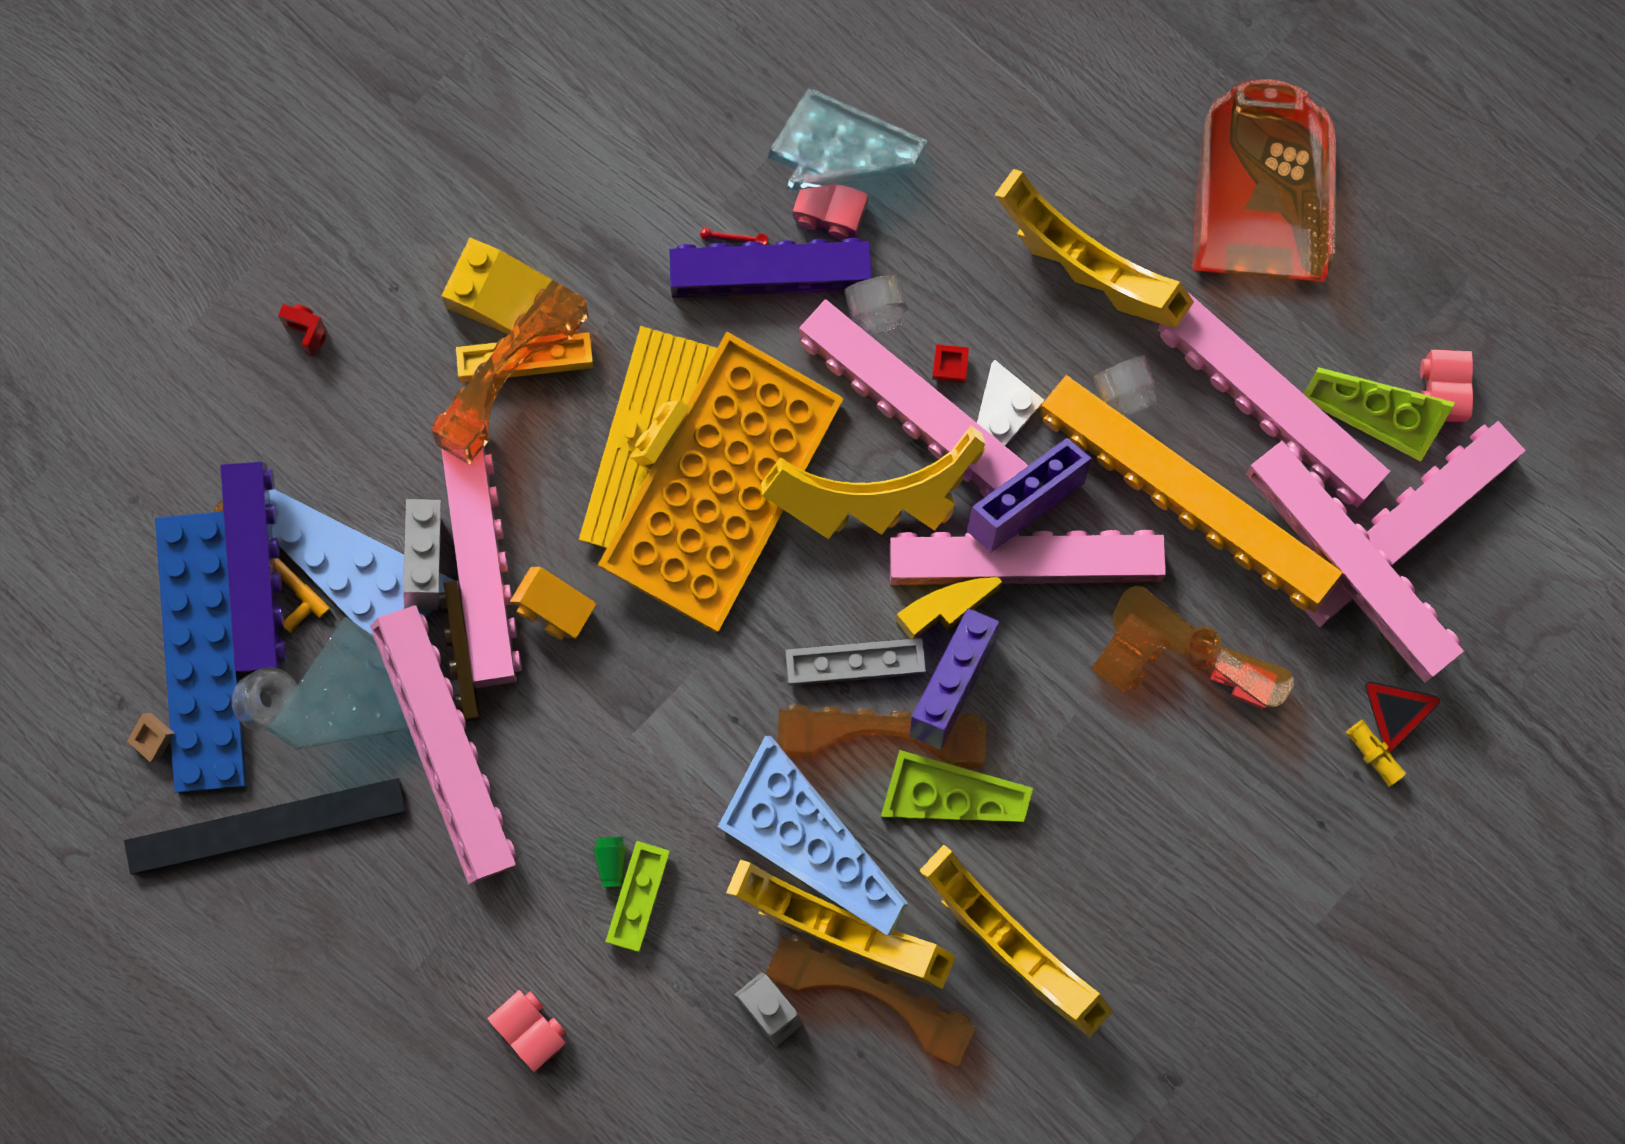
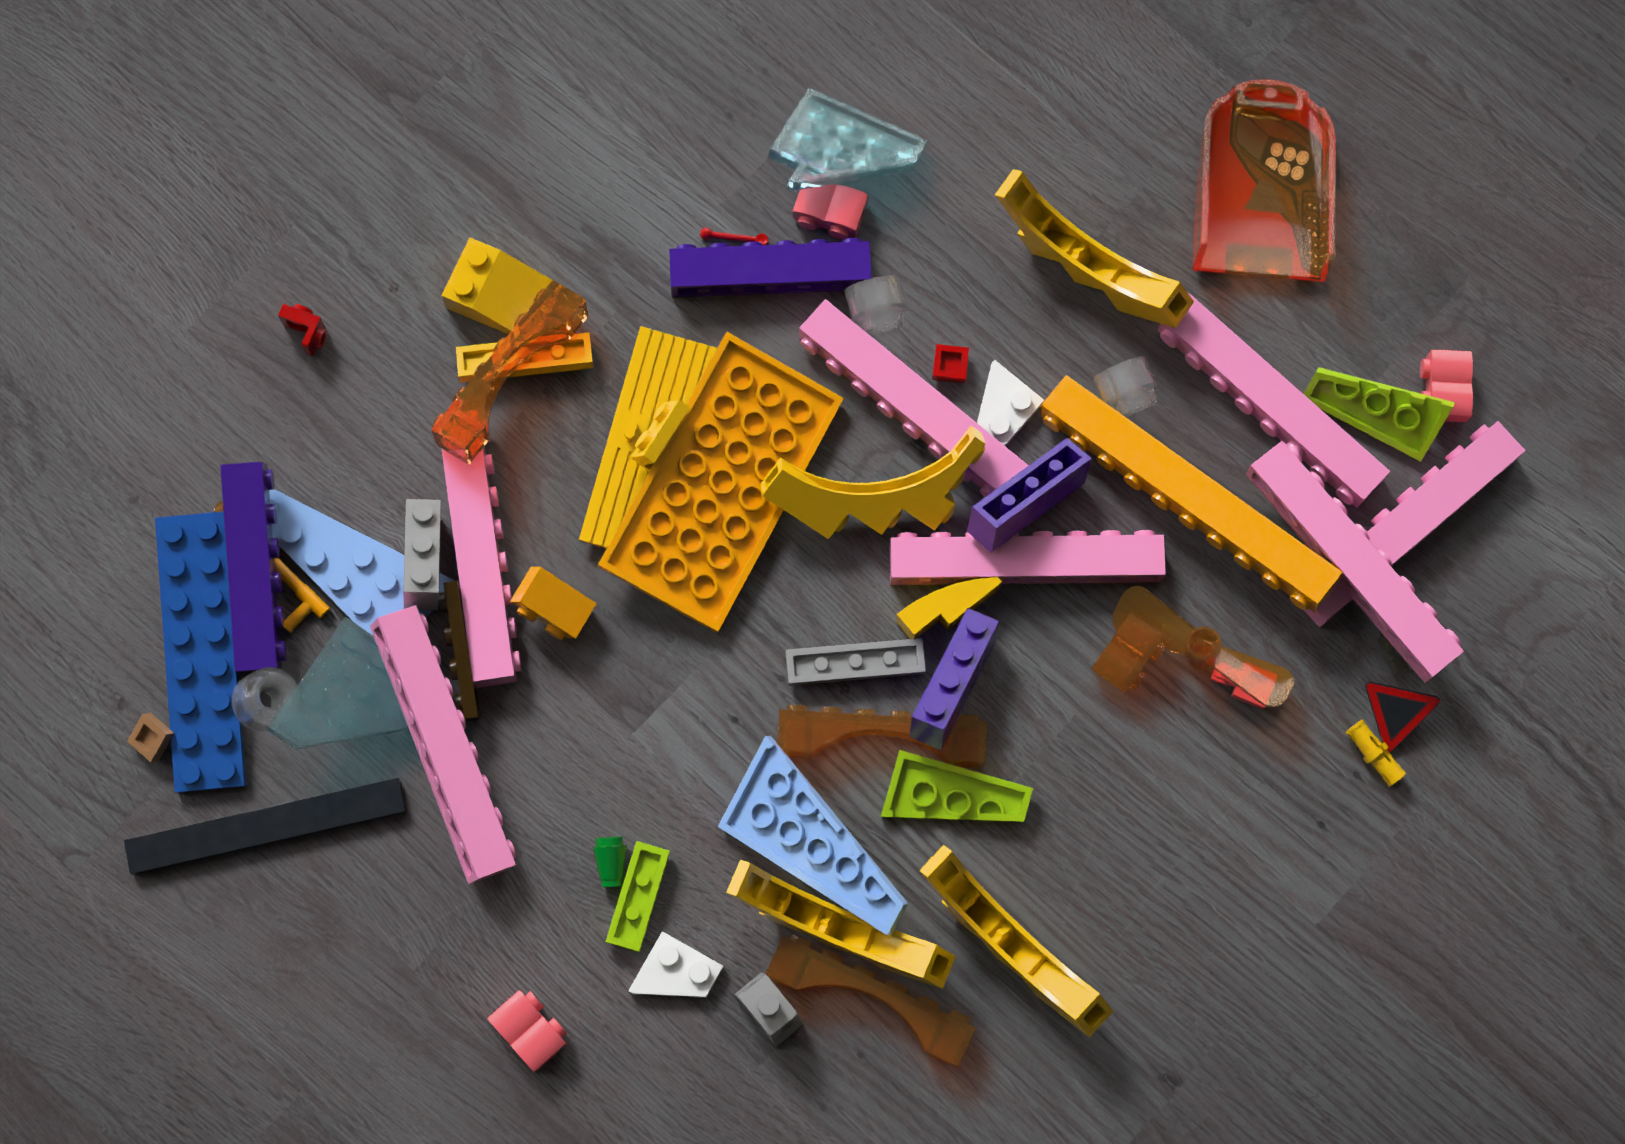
(675, 971): none -> white wing

